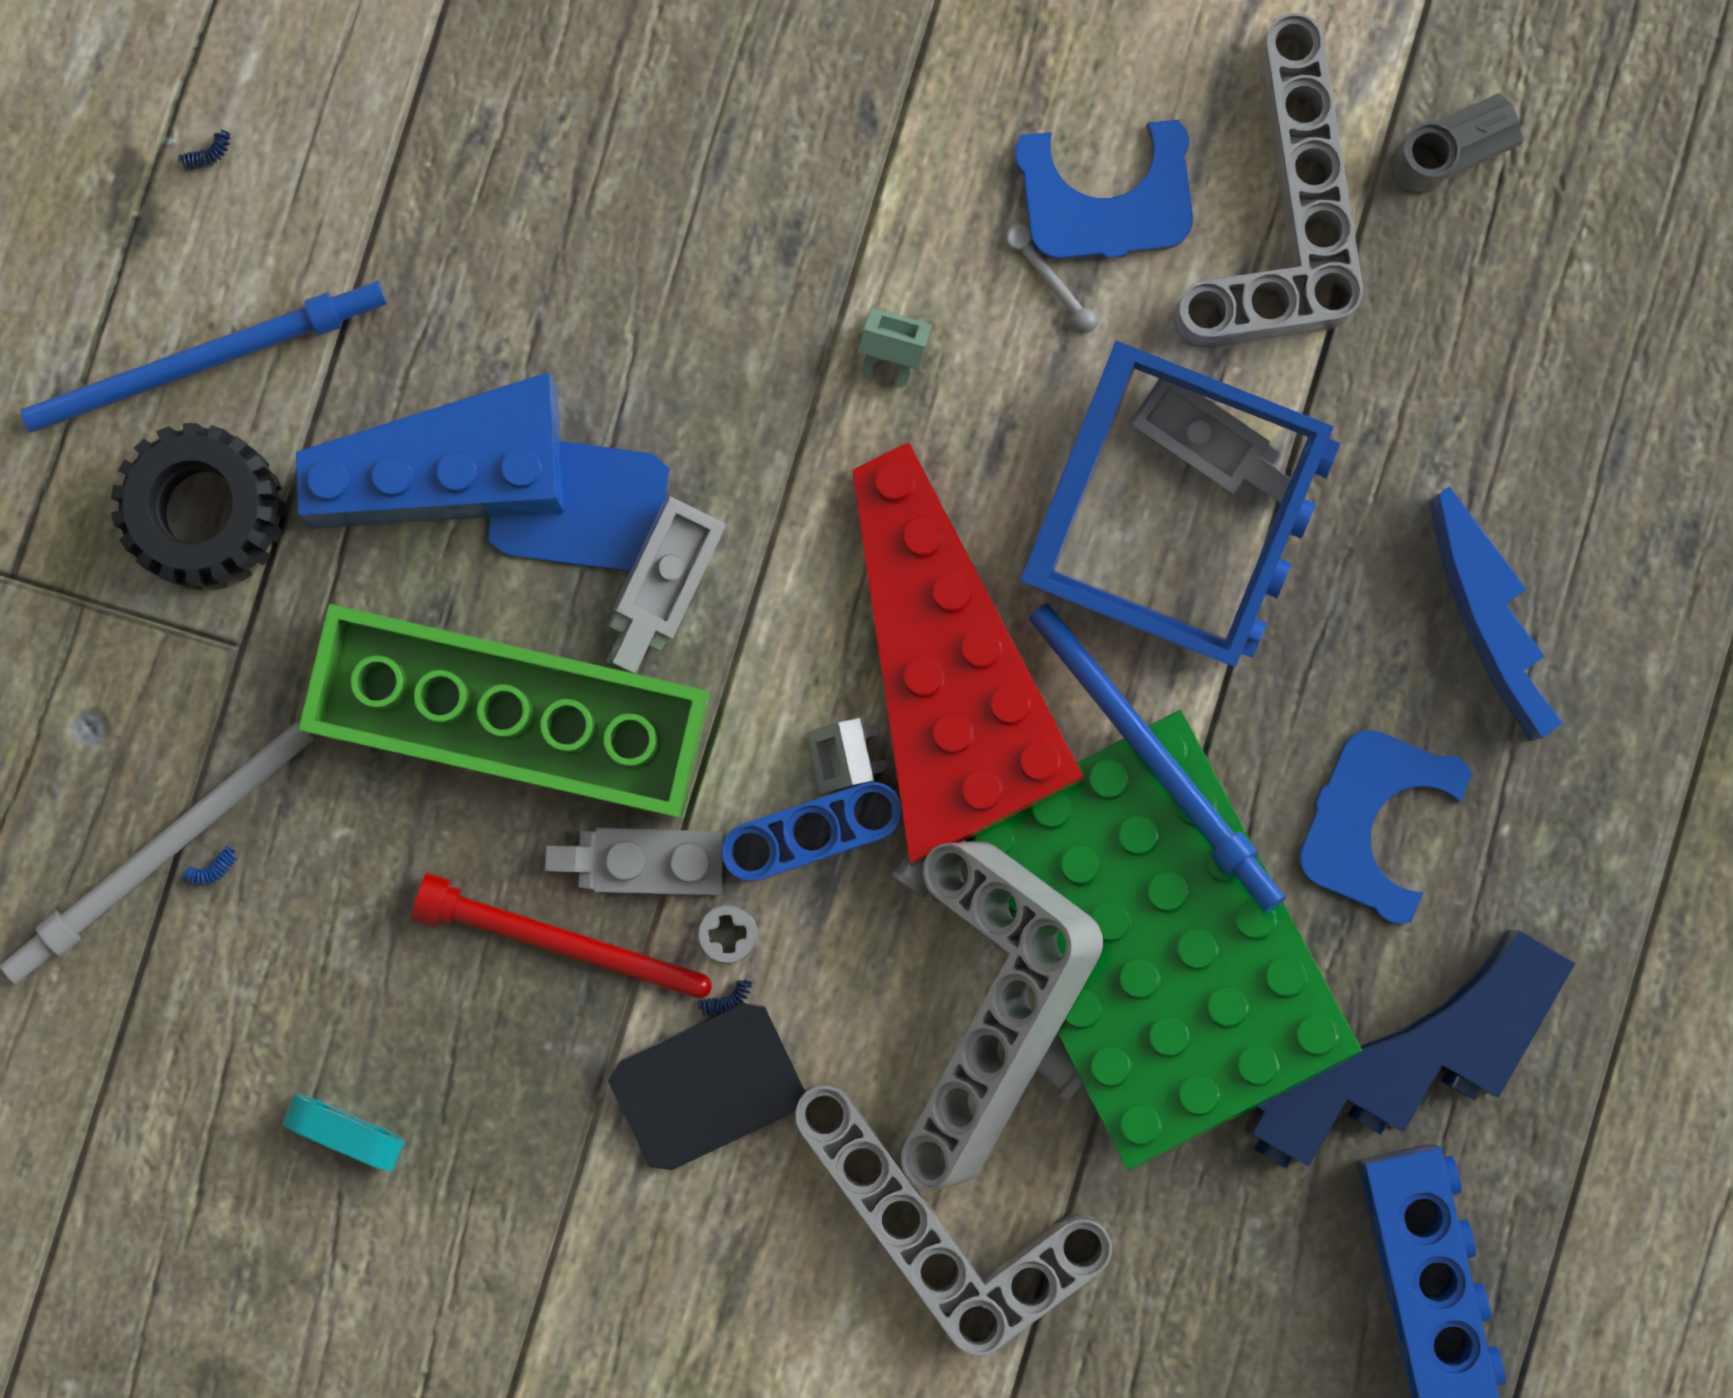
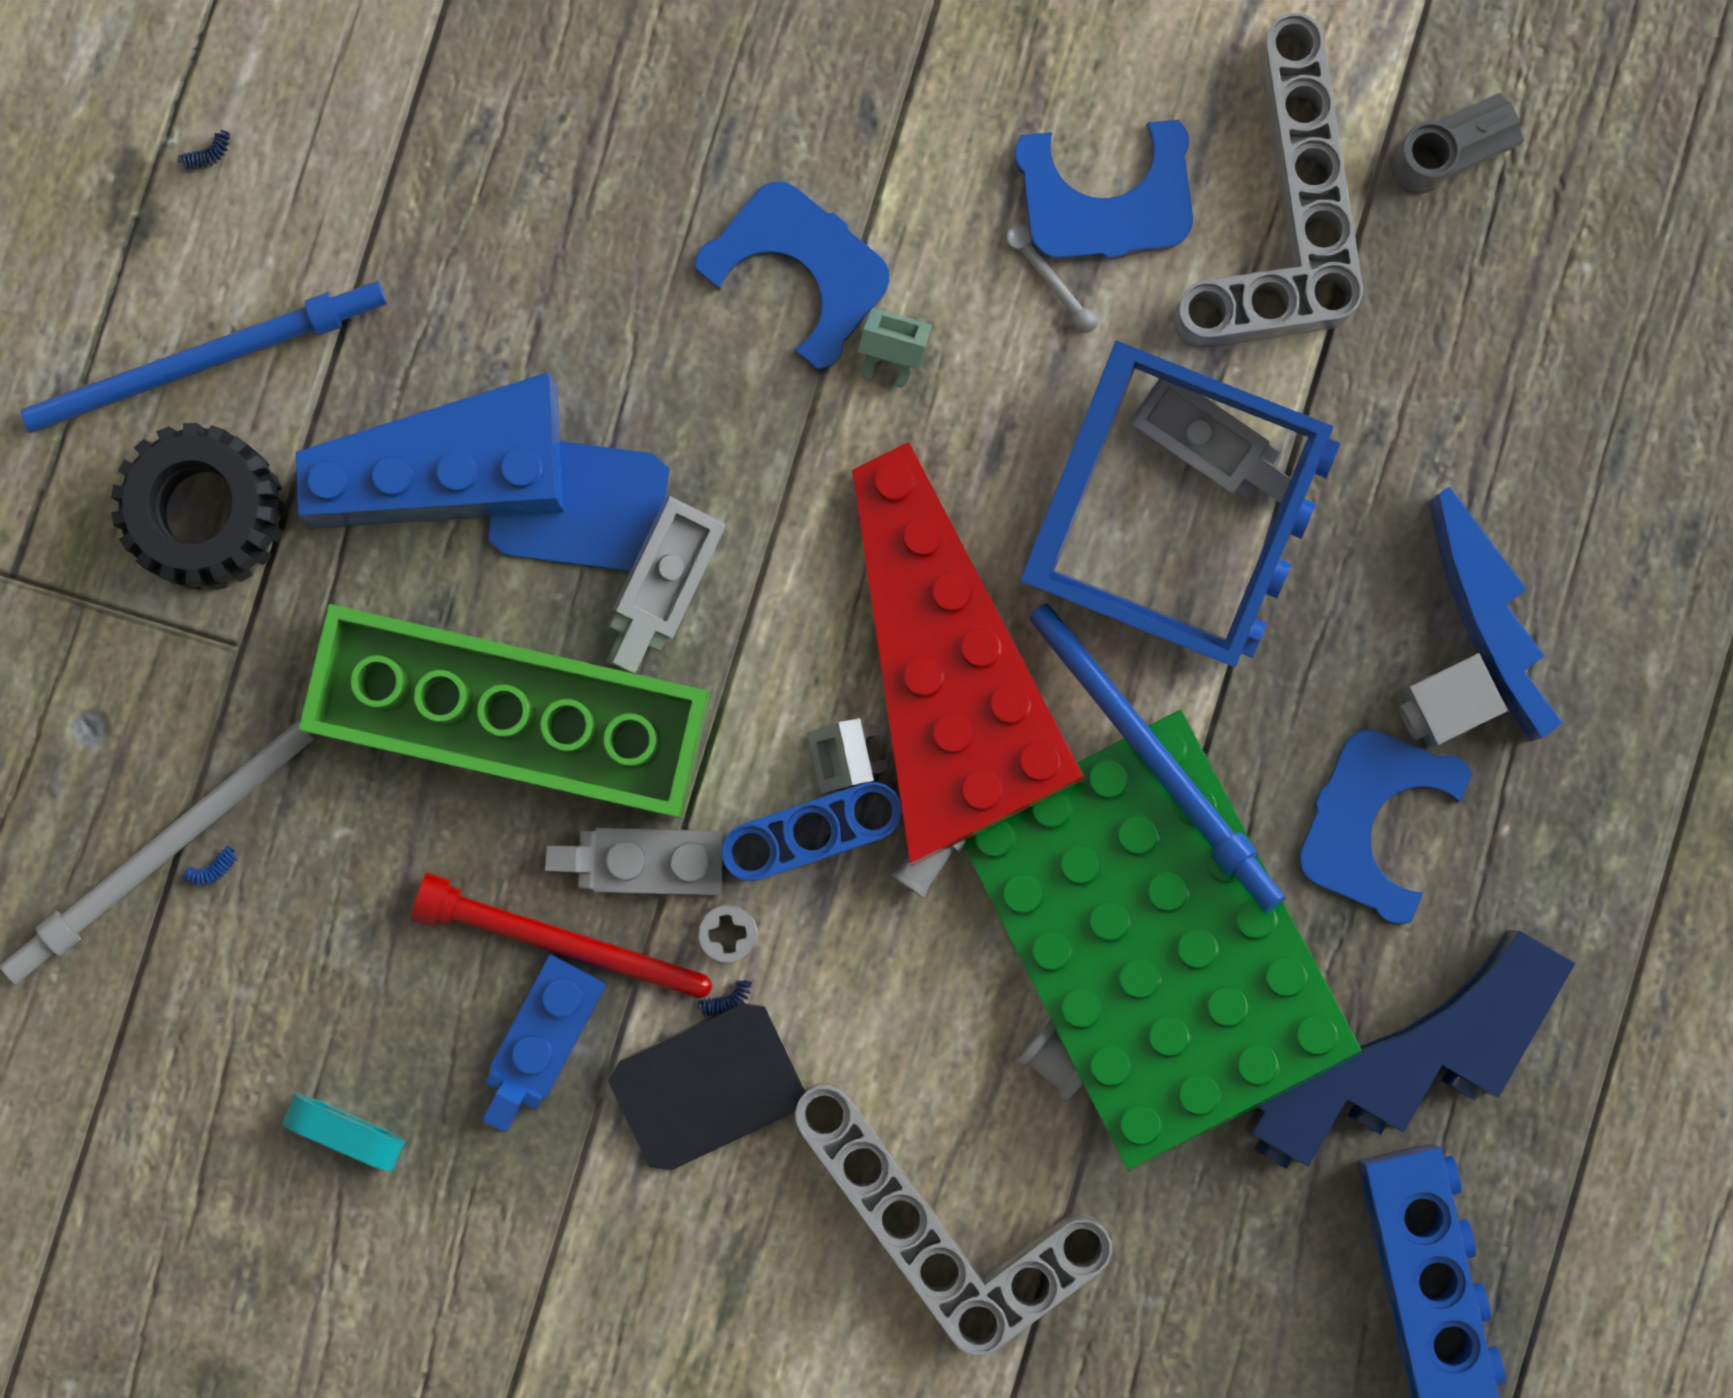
(541, 1039): none -> blue hinge
(792, 225): none -> blue piece
(1005, 1010): light grey beam -> none
(1451, 702): none -> light grey brick

